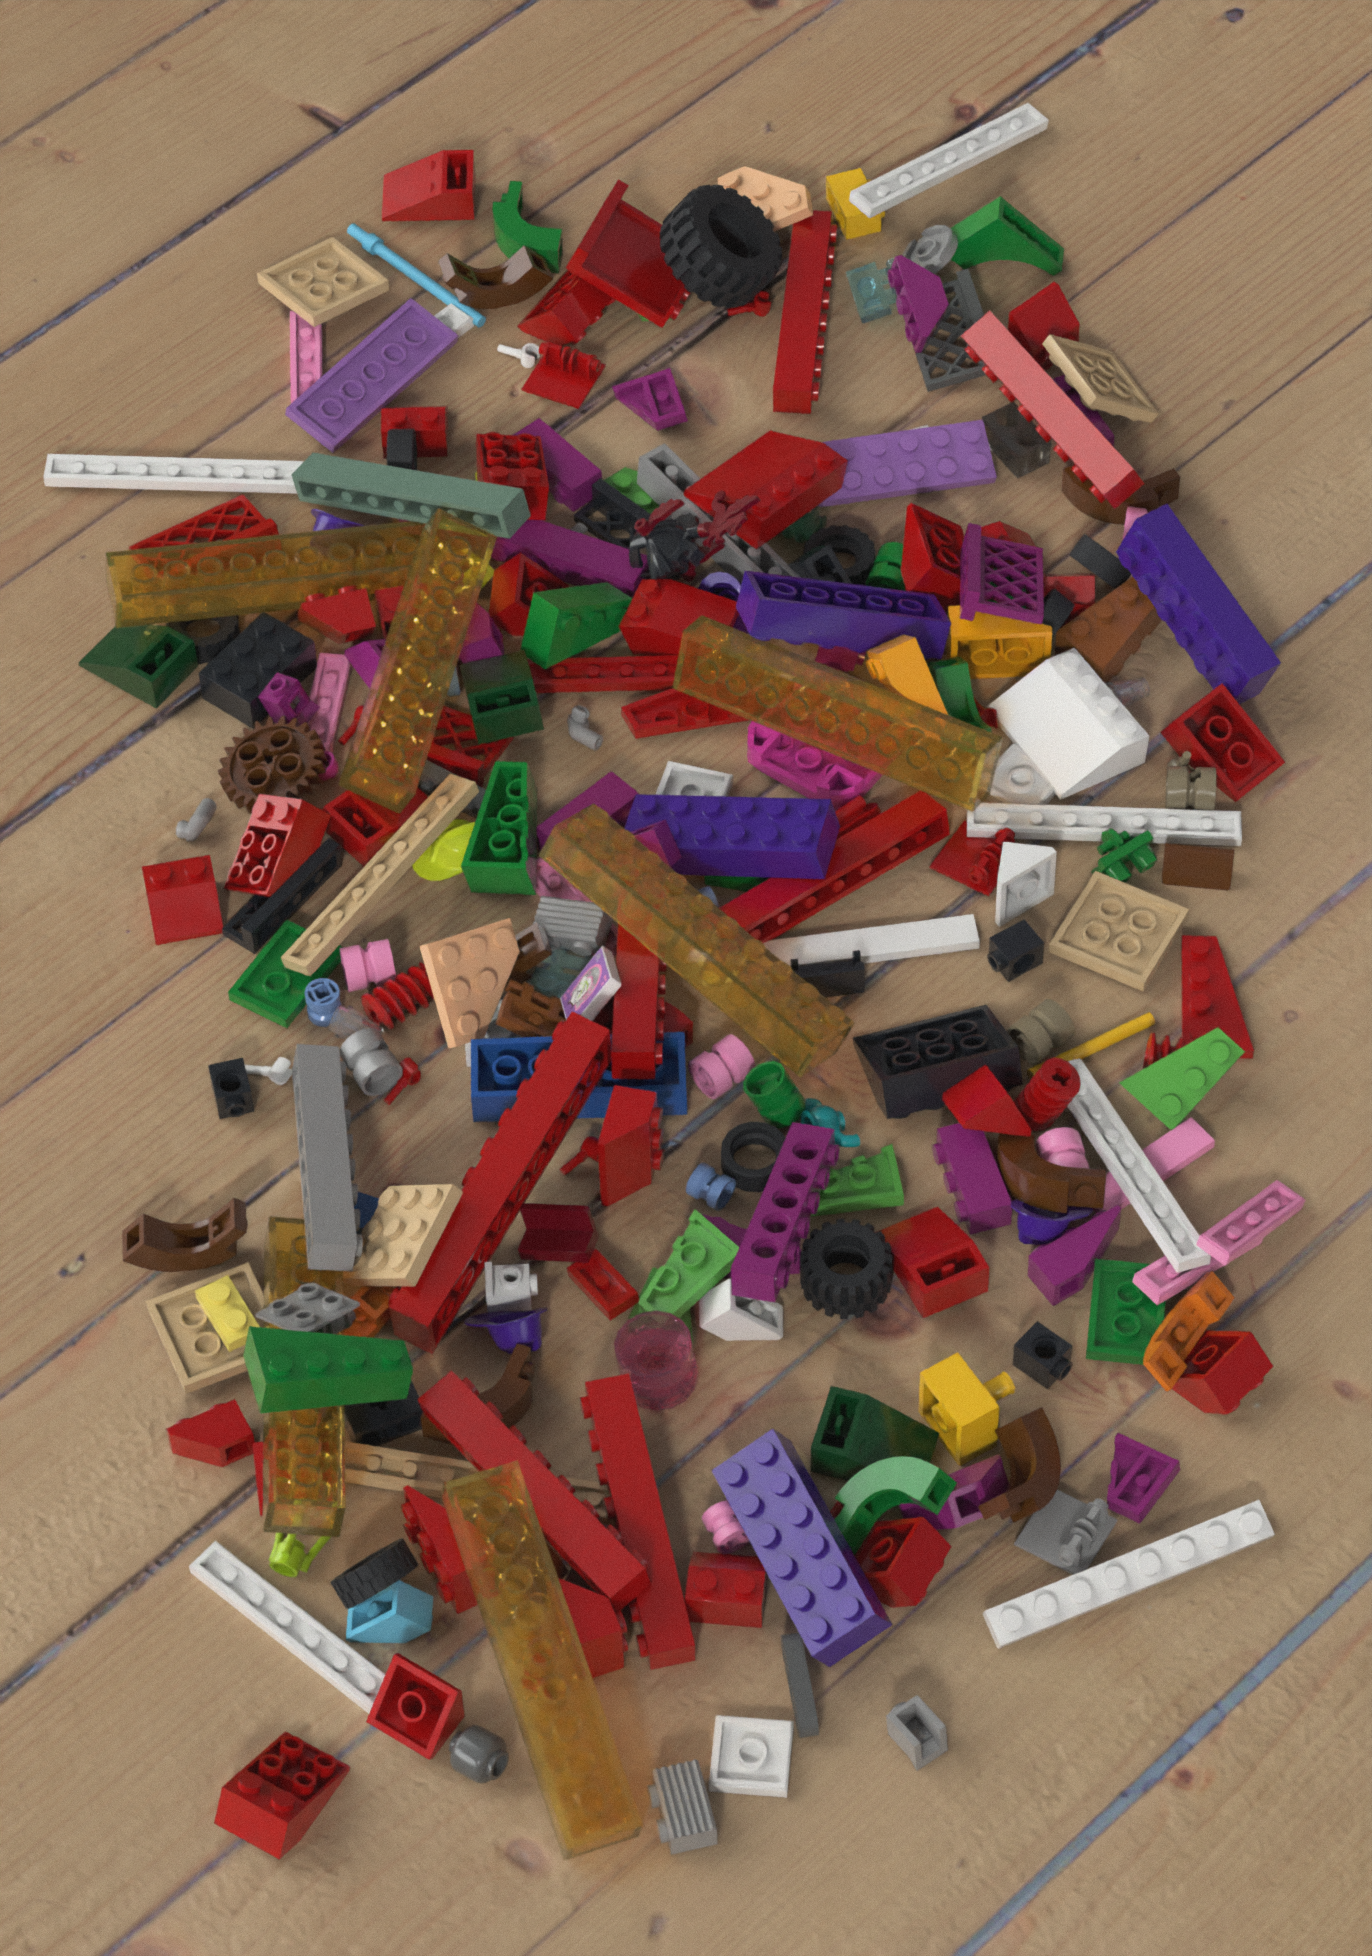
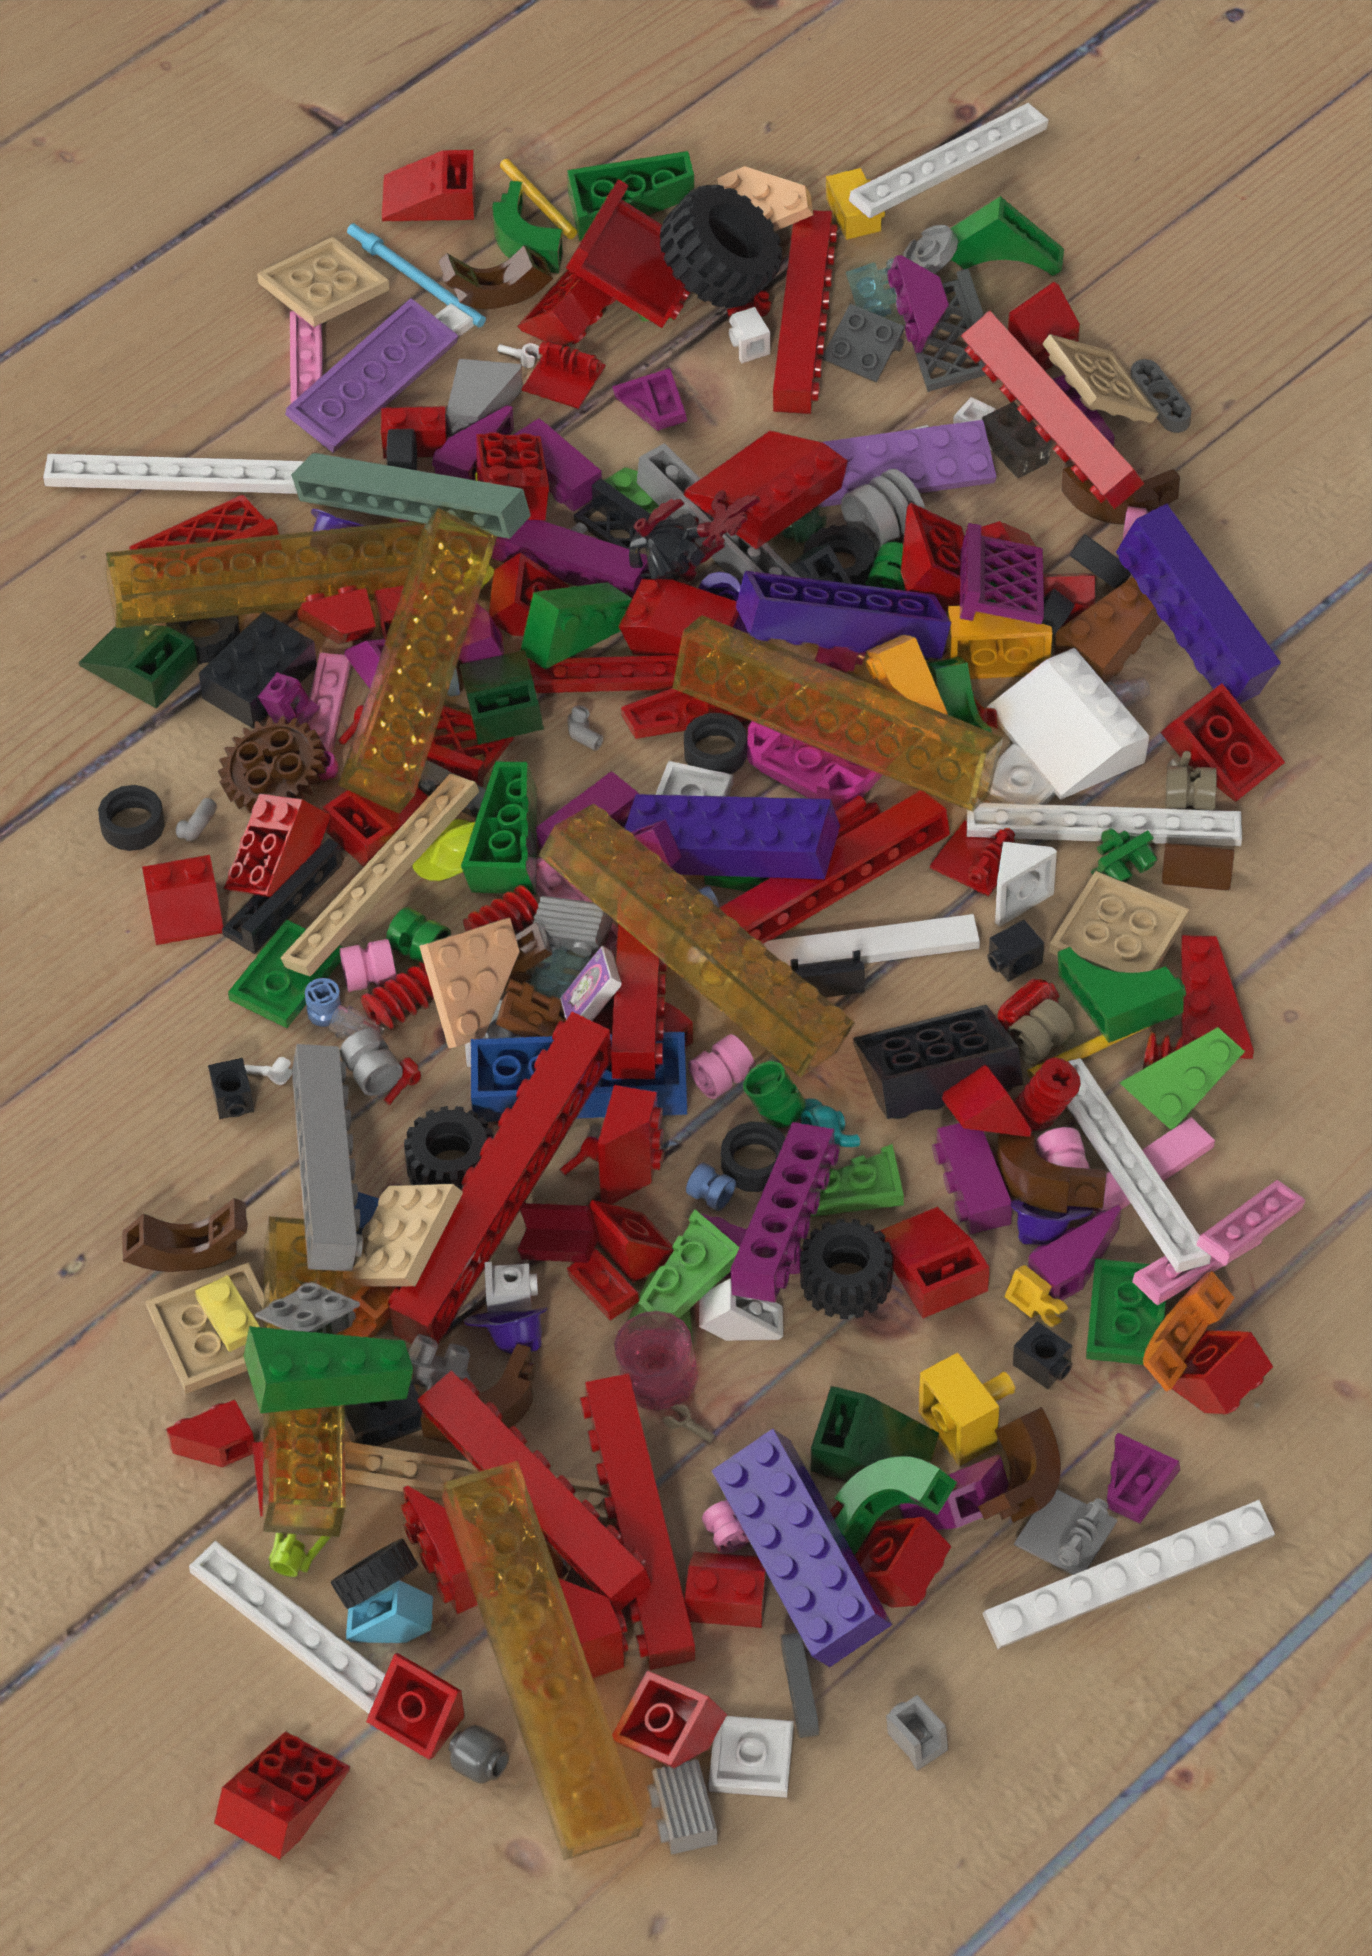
(126, 798): none -> black tyre
(411, 930): none -> green wheel
(431, 1368): none -> light grey hips
(441, 1133): none -> black tyre
(458, 453): none -> magenta slope
(480, 391): none -> light grey slope
(517, 906): none -> red piece
(539, 199): none -> yellow bar
(630, 1239): none -> red slope
(652, 181): none -> green wedge
(668, 1721): none -> red slope
(687, 1422): none -> dark tan hand
(716, 725): none -> black tyre
(749, 335): none -> white brick
(864, 343): none -> dark grey hinge
(881, 507): none -> light grey wheel
(972, 411): none -> white tile
(1025, 1000): none -> red piece
(1031, 1296): none -> yellow plate
(1121, 1000): none -> green arch
(1160, 383): none -> dark grey beam

